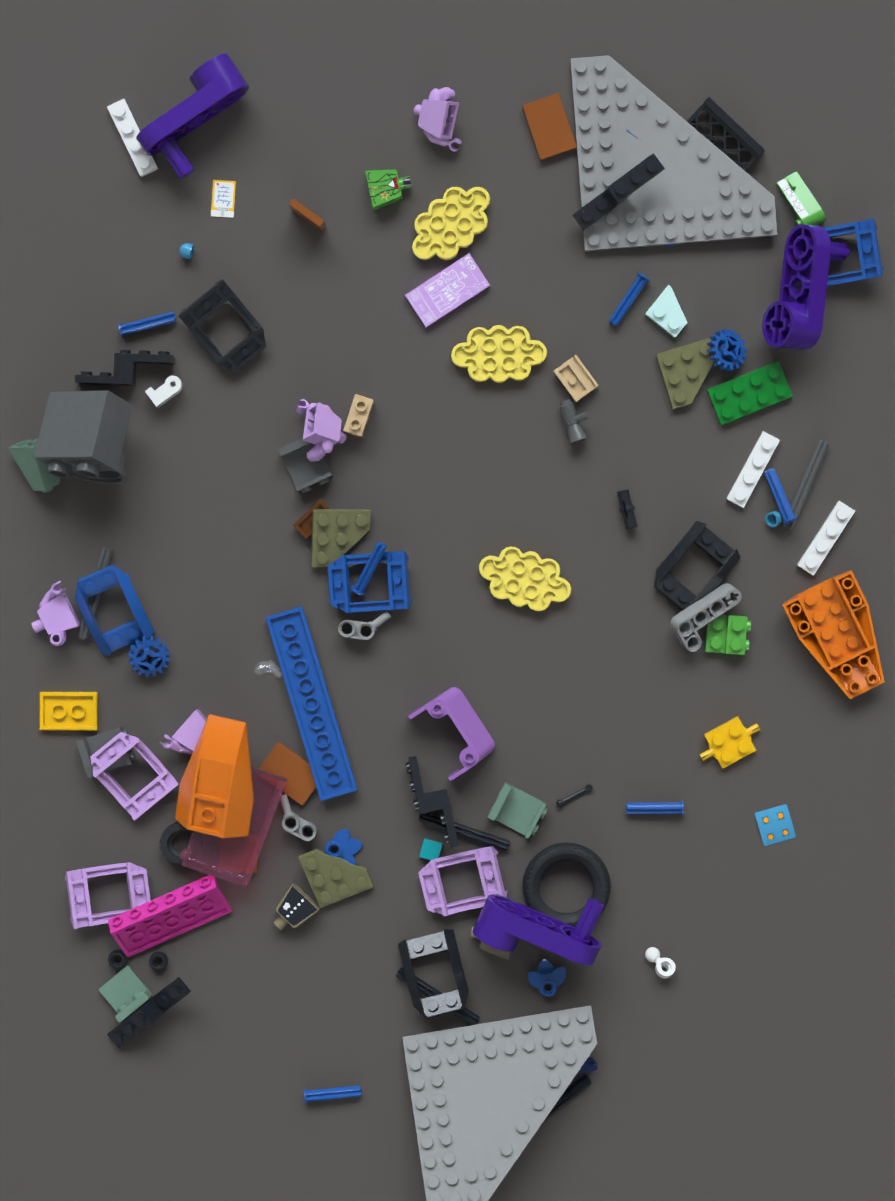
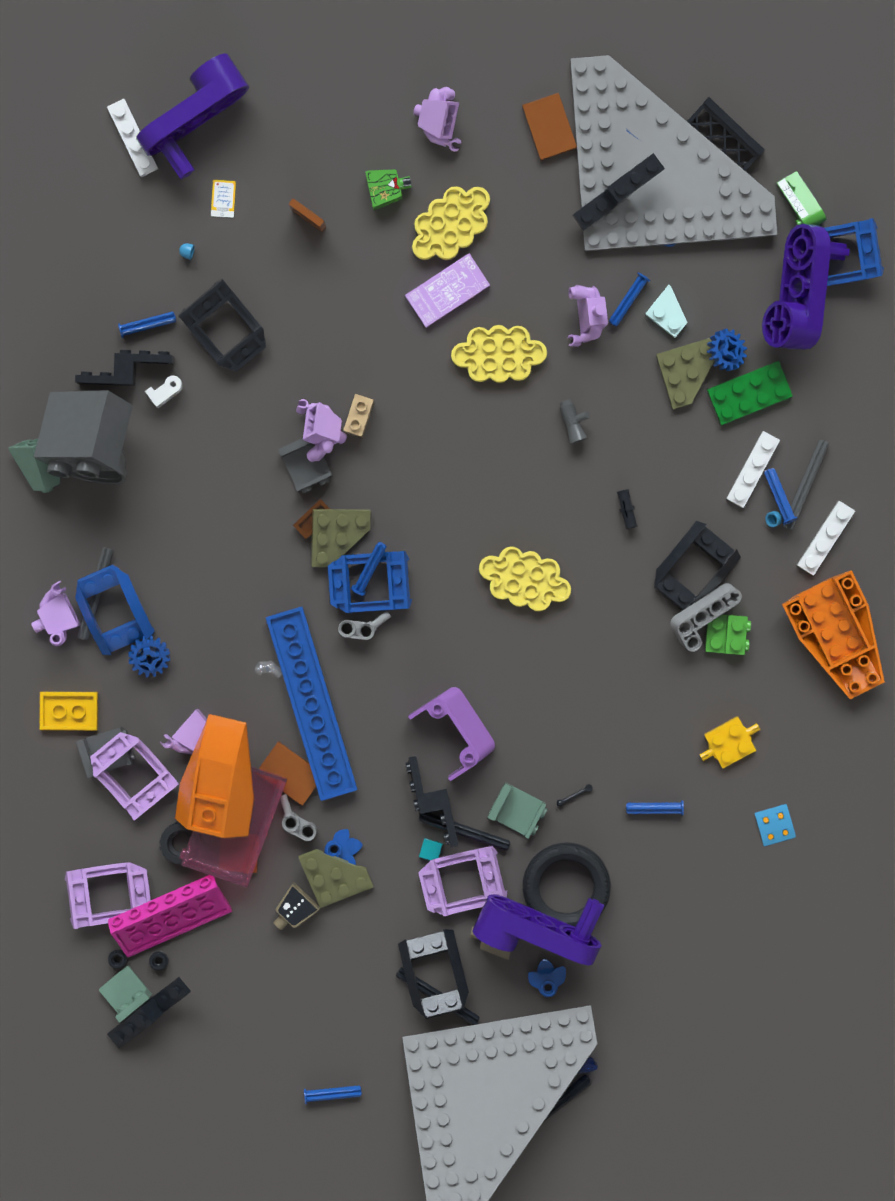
(575, 378): tan plate -> none
(591, 313): none -> lavender torso
(653, 955): white plate -> none

